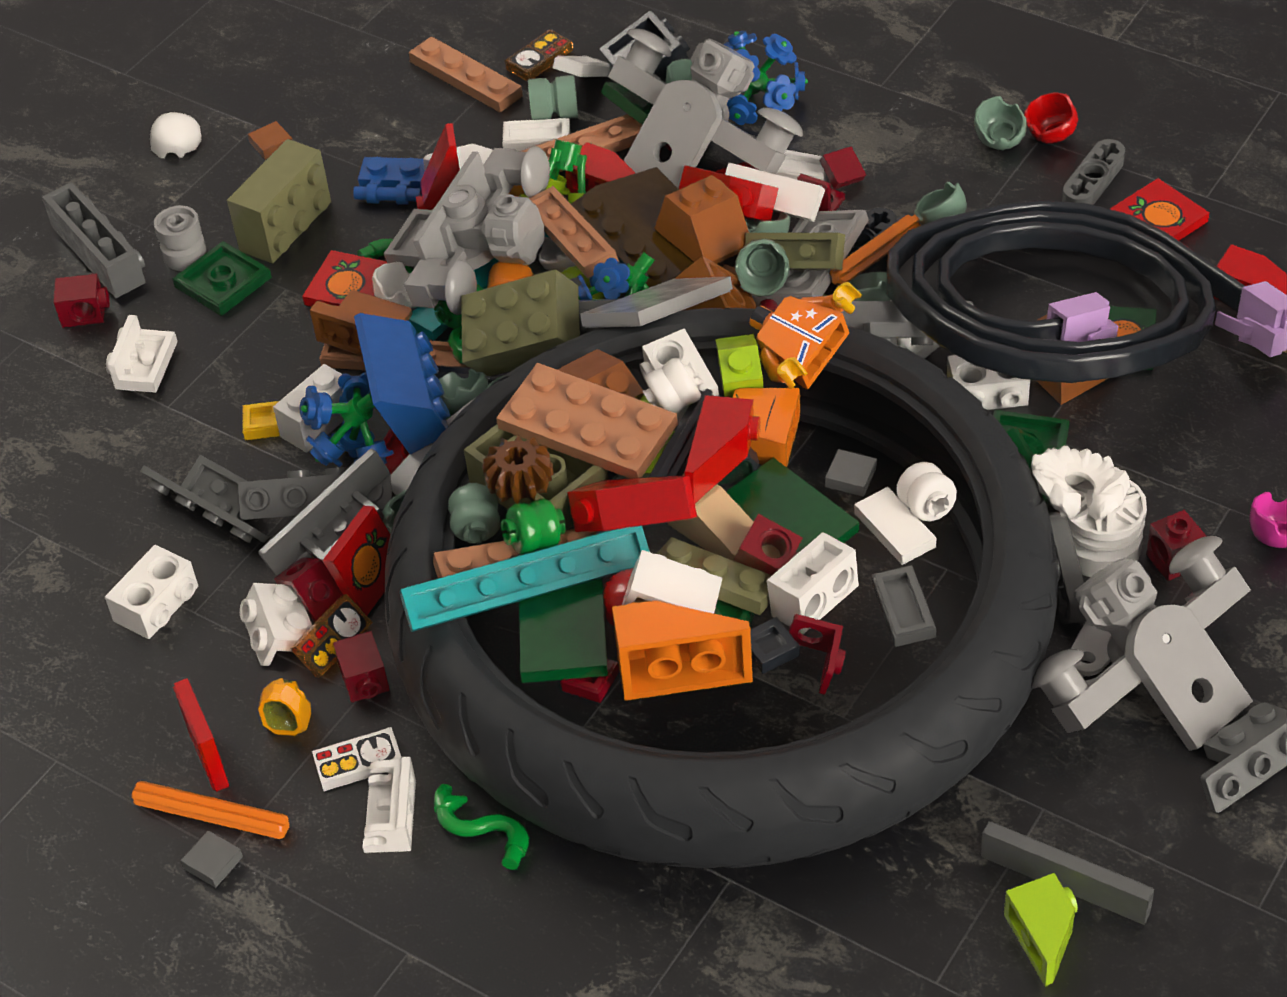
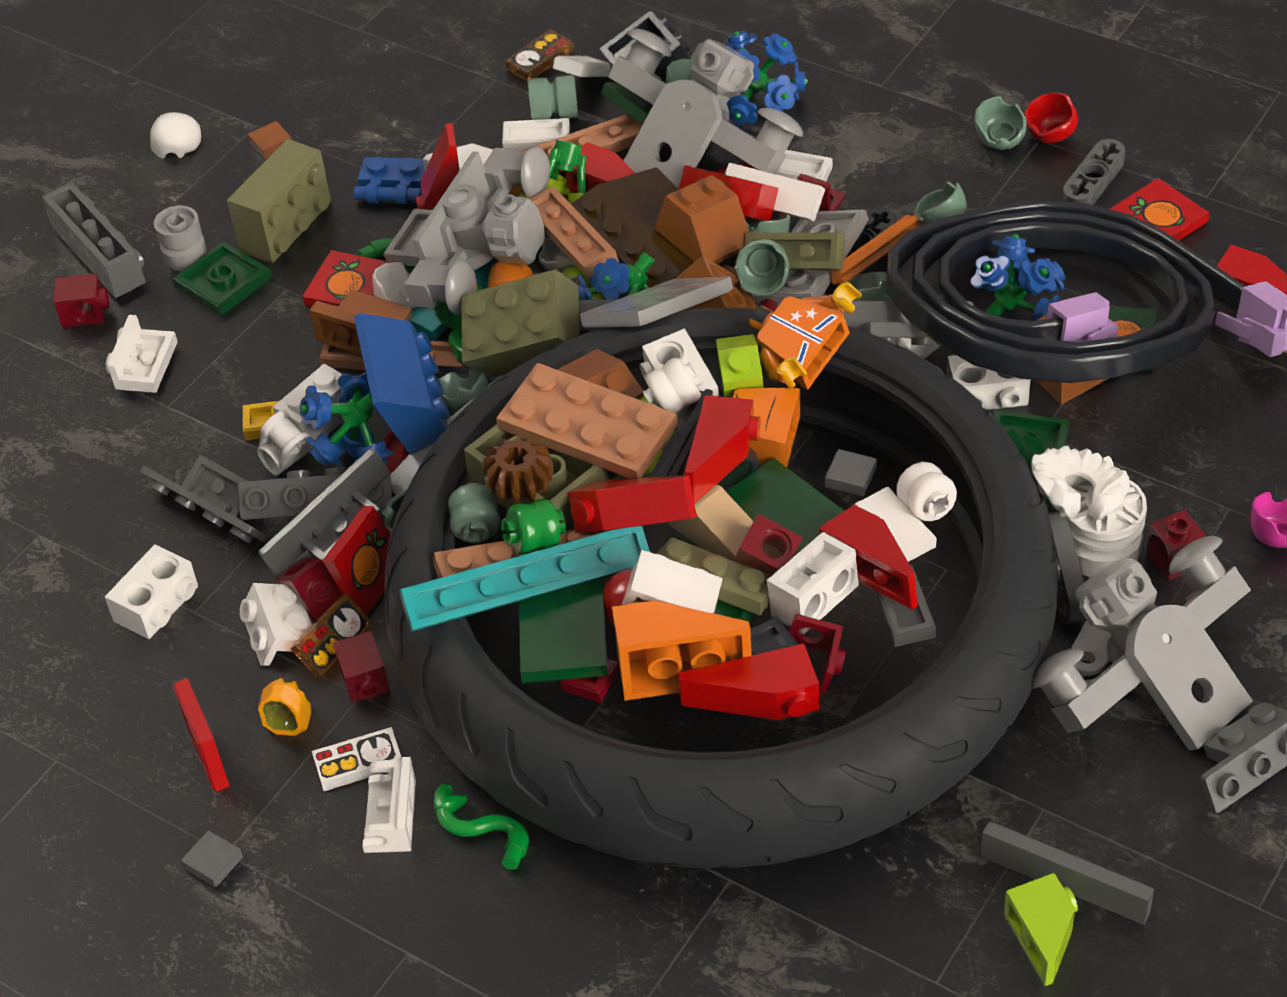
(210, 809): orange axle -> none
(281, 443): none -> white piece
(465, 74): nougat plate -> none
(758, 685): none -> red slope
(842, 167): dark red tile -> none
(877, 554): none -> red slope
(1014, 276): none -> blue plant

